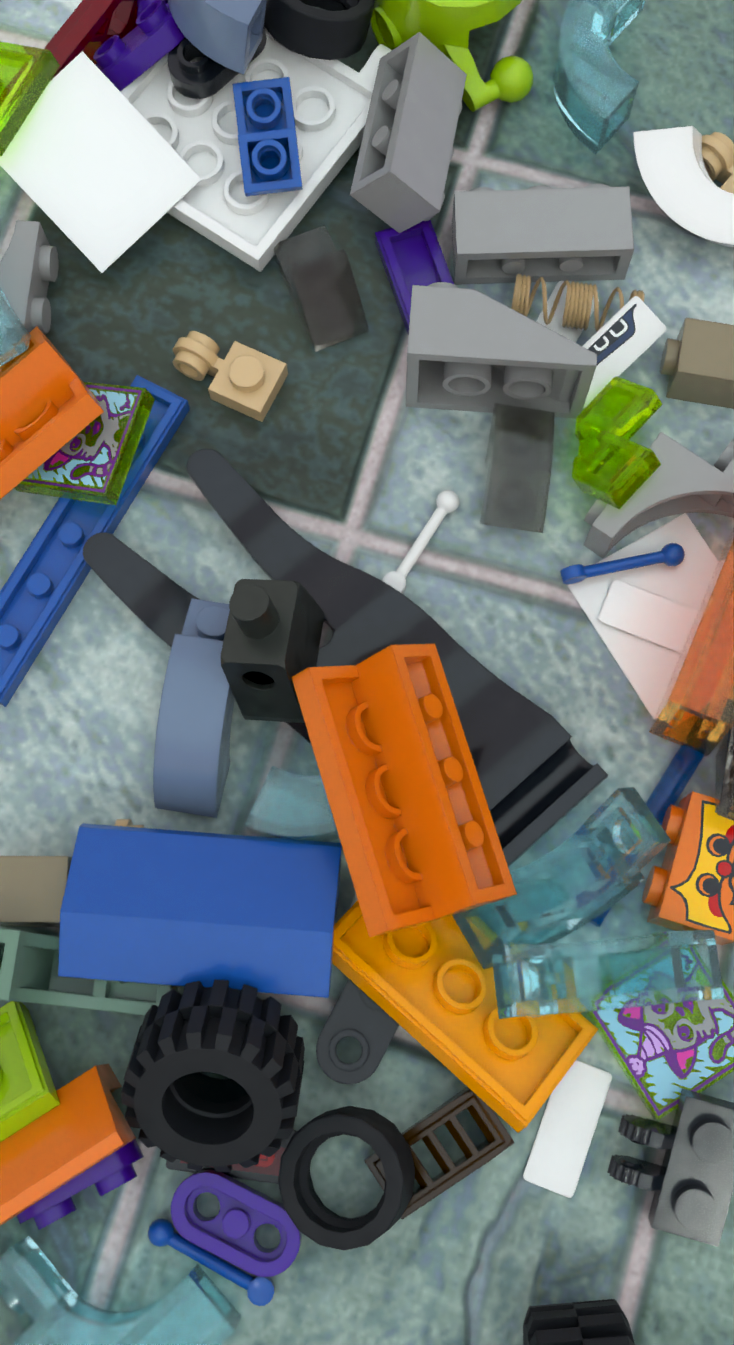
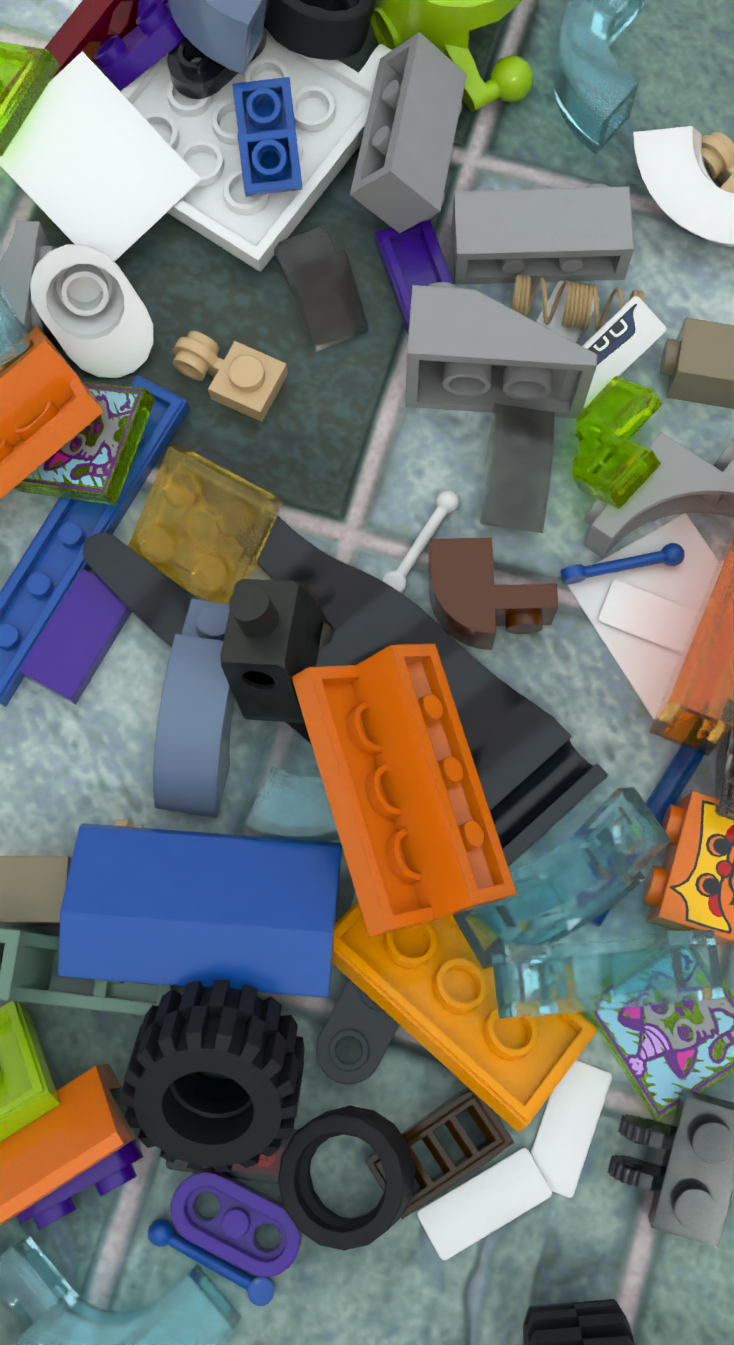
(76, 638): none -> dark purple tile
(92, 310): none -> white piece
(203, 525): none -> clear yellow plate
(471, 604): none -> reddish brown brick
(484, 1204): none -> white sticker

